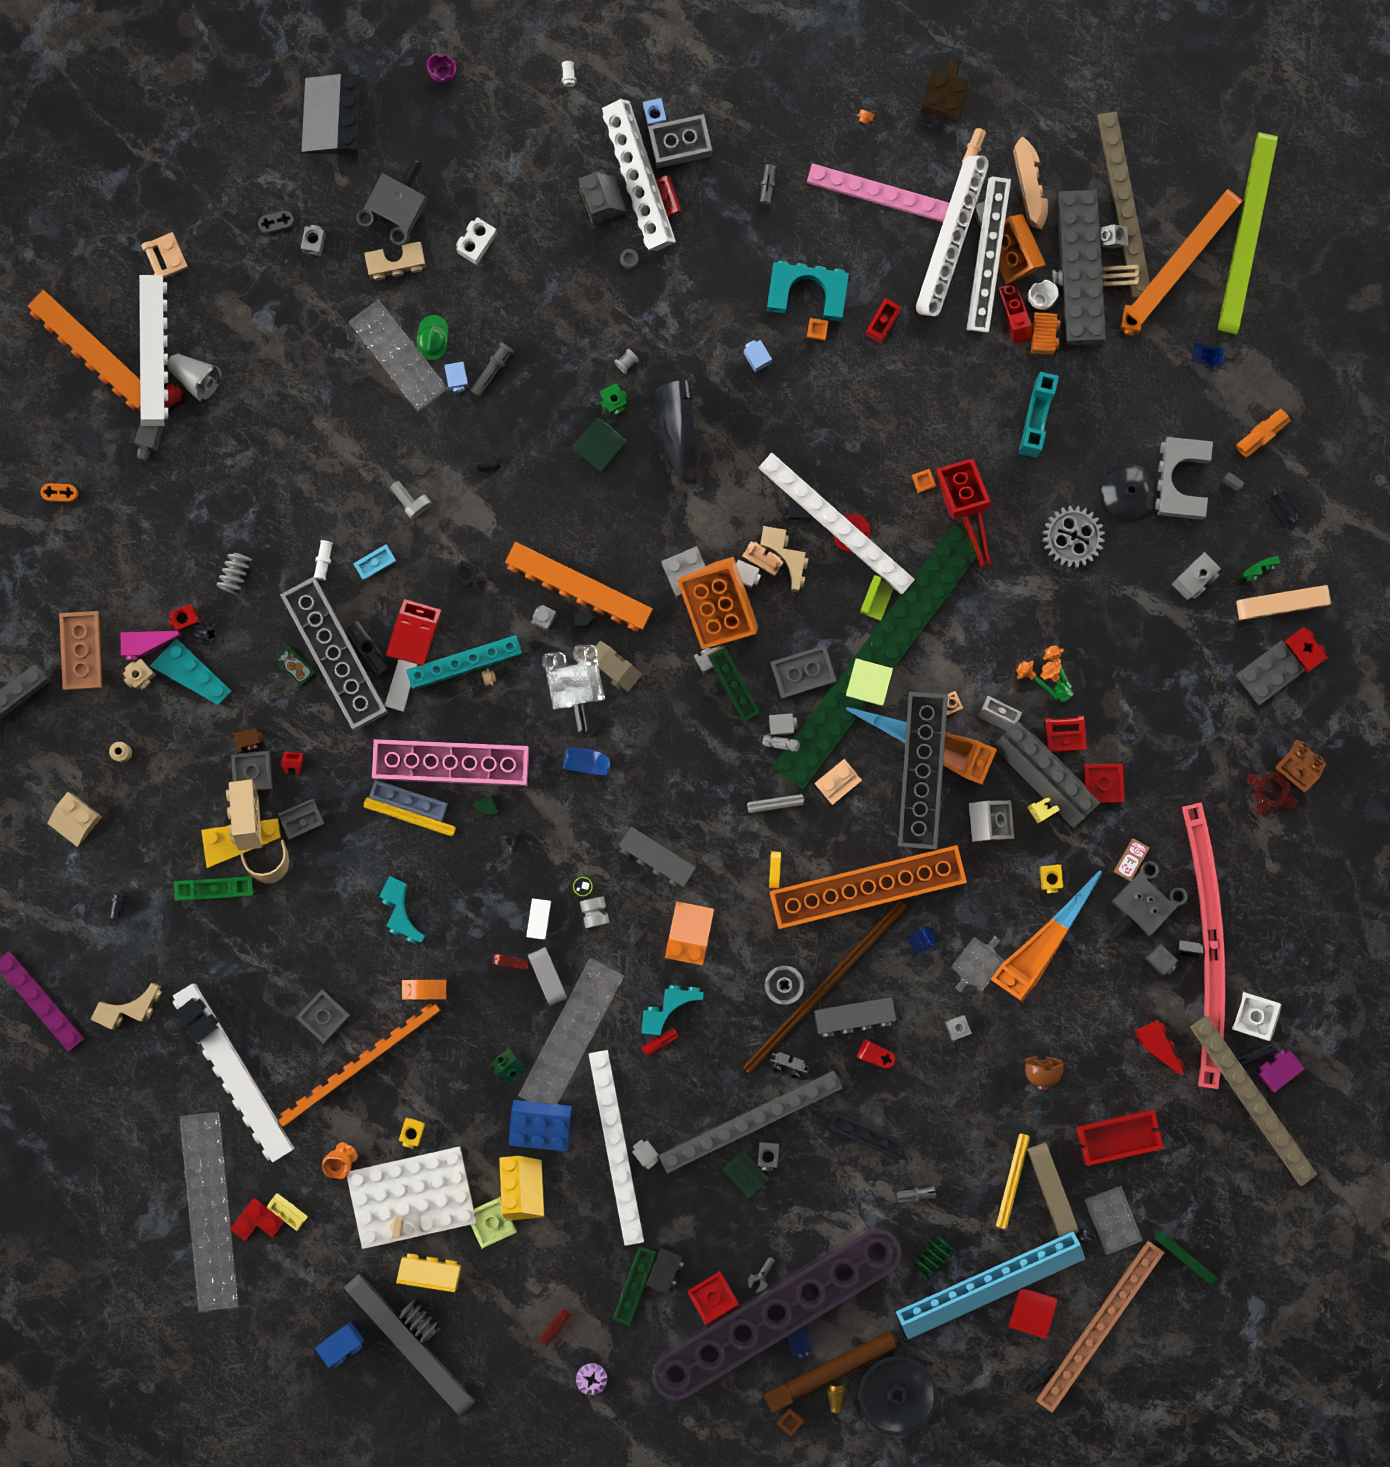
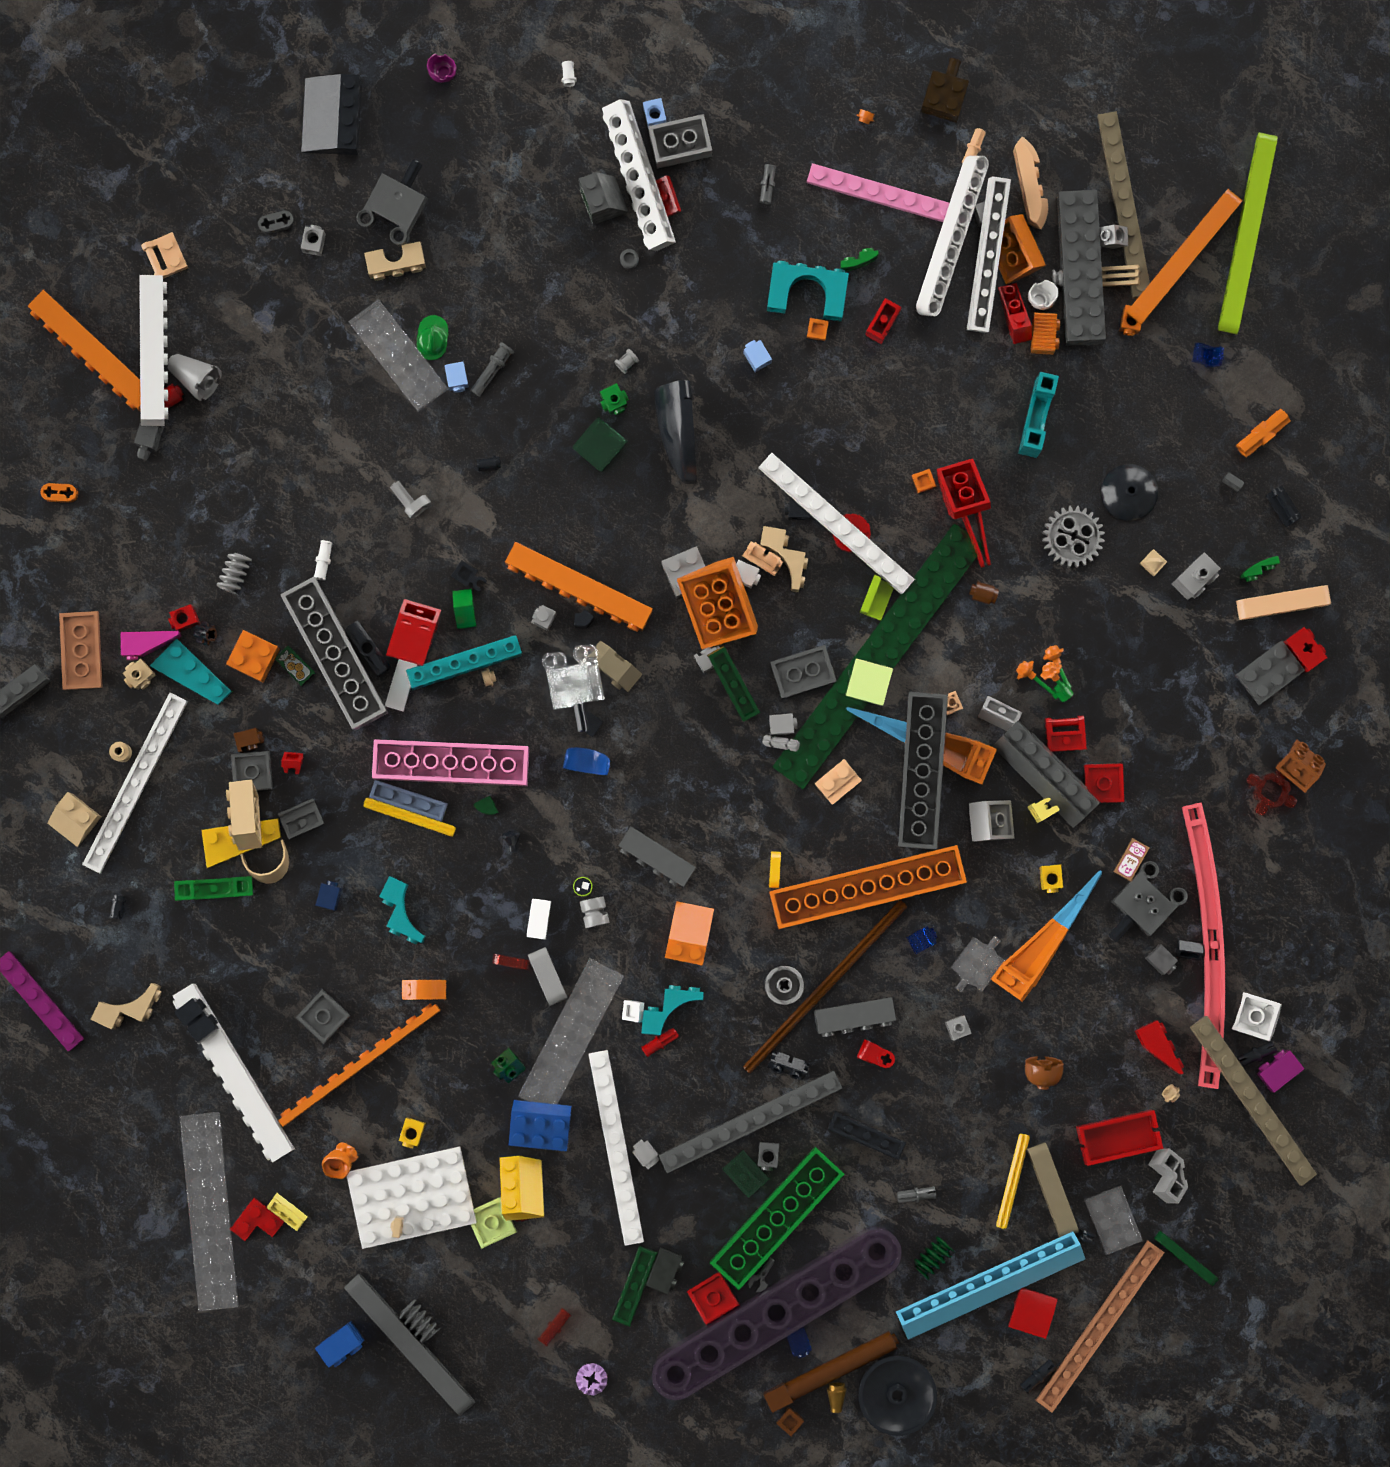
(135, 783): none -> white plate
(253, 656): none -> orange brick
(329, 895): none -> dark blue brick
(374, 562): medium azure plate -> none
(429, 1273): yellow slope -> none
(464, 609): none -> green slope
(480, 242): white brick -> none
(633, 1011): none -> white plate
(775, 803): light grey axle -> none
(776, 1218): none -> green brick
(865, 257): none -> green slope
(984, 593): none -> reddish brown brick
(1153, 562): none -> tan tile
(1170, 500): light grey arch -> none
(1171, 1093): none -> tan plate
(1172, 1183): none -> light grey brick

